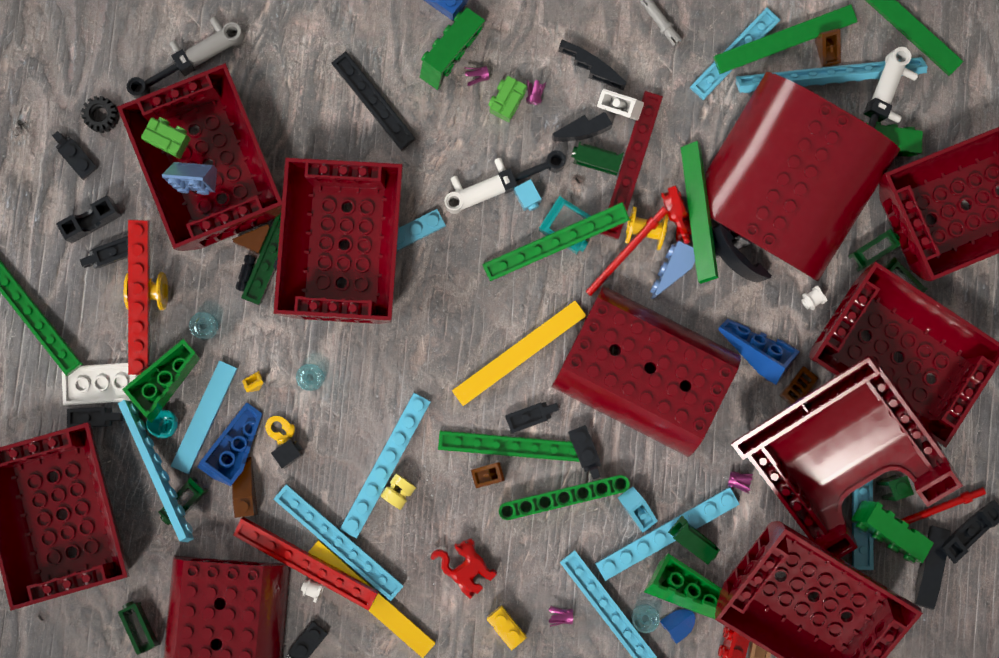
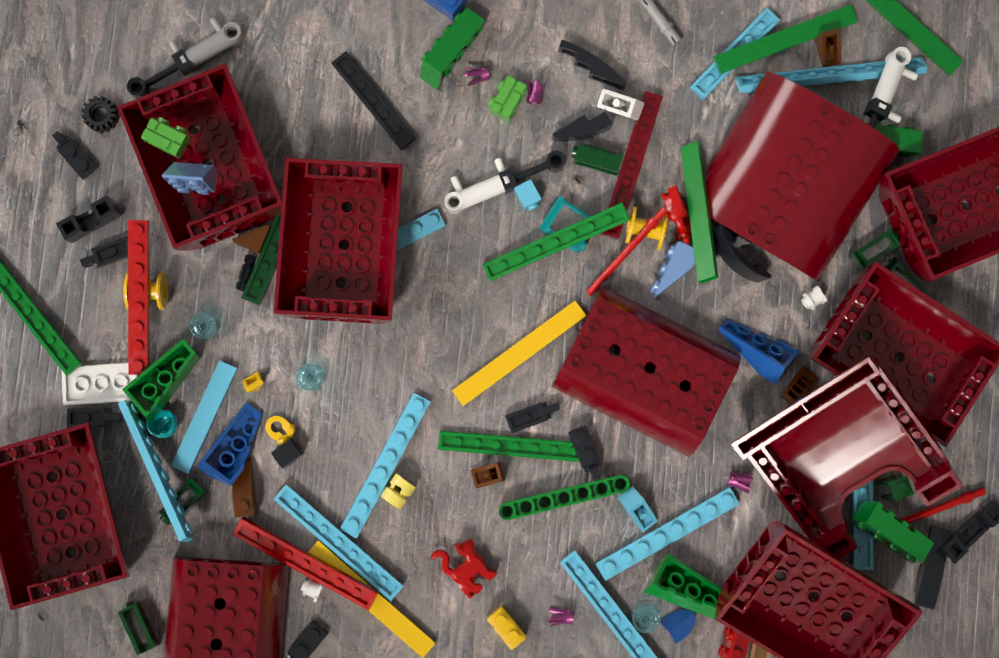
(694, 540): dark green window -> none

